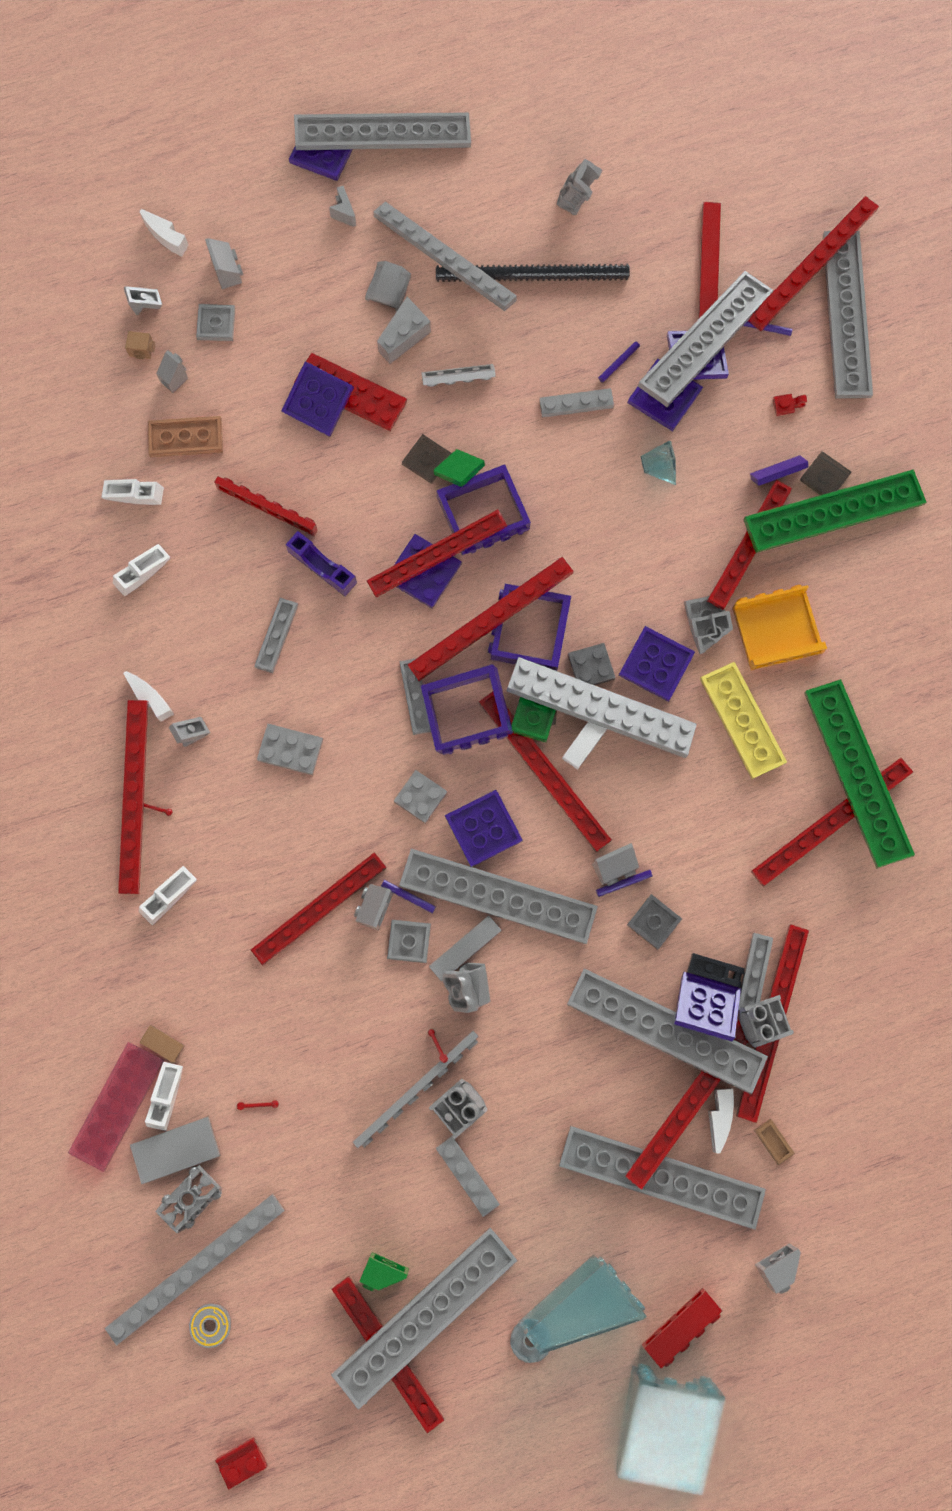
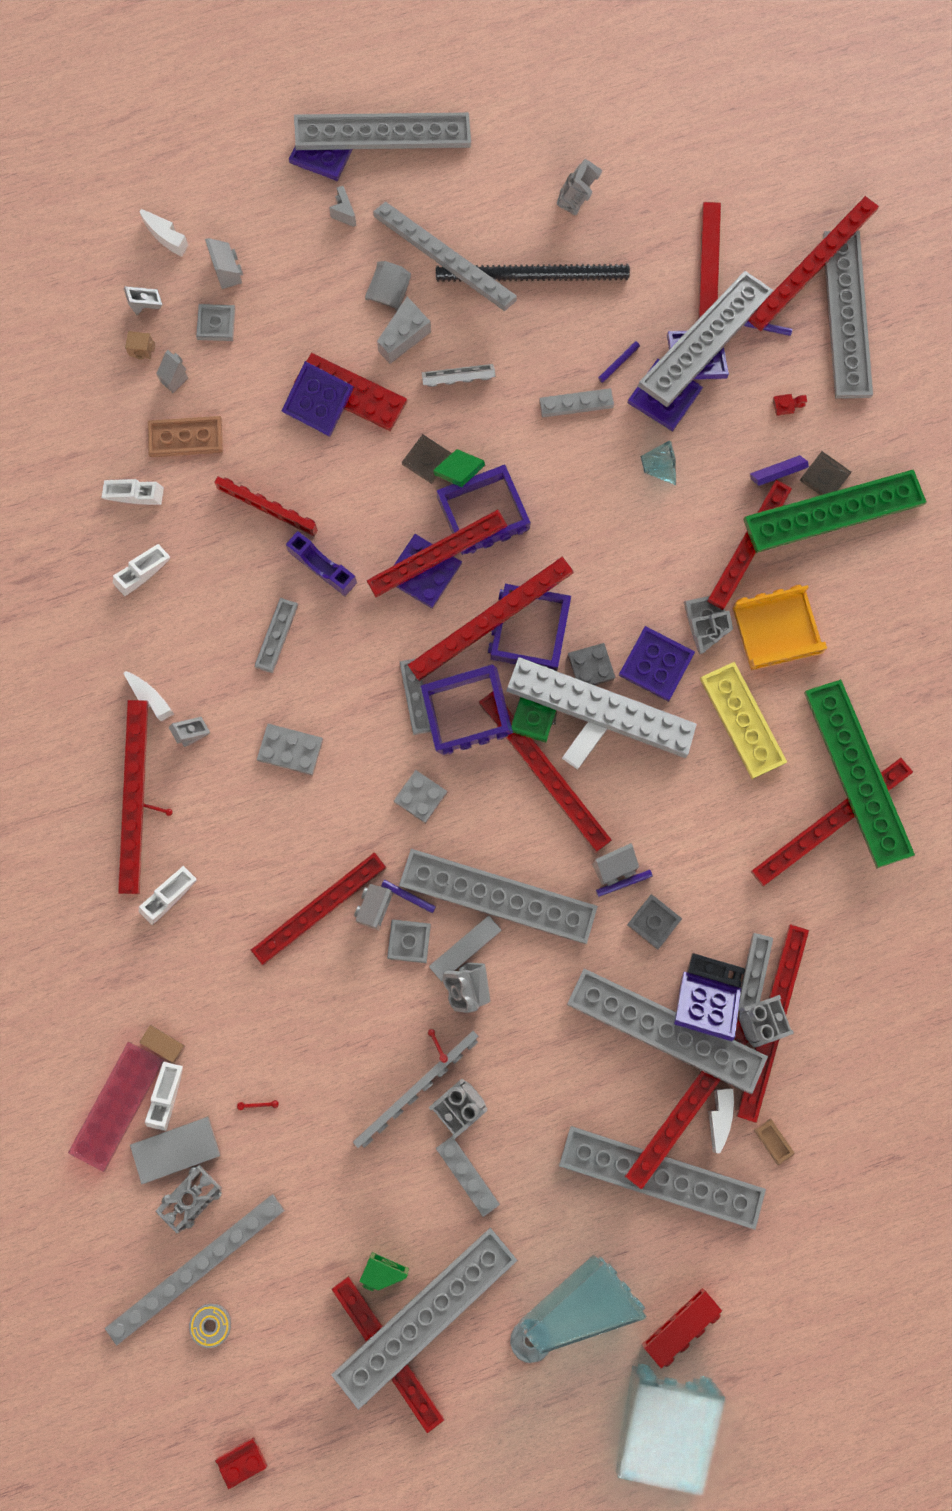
(483, 828): dark purple plate -> none
(780, 1268): light grey slope -> none

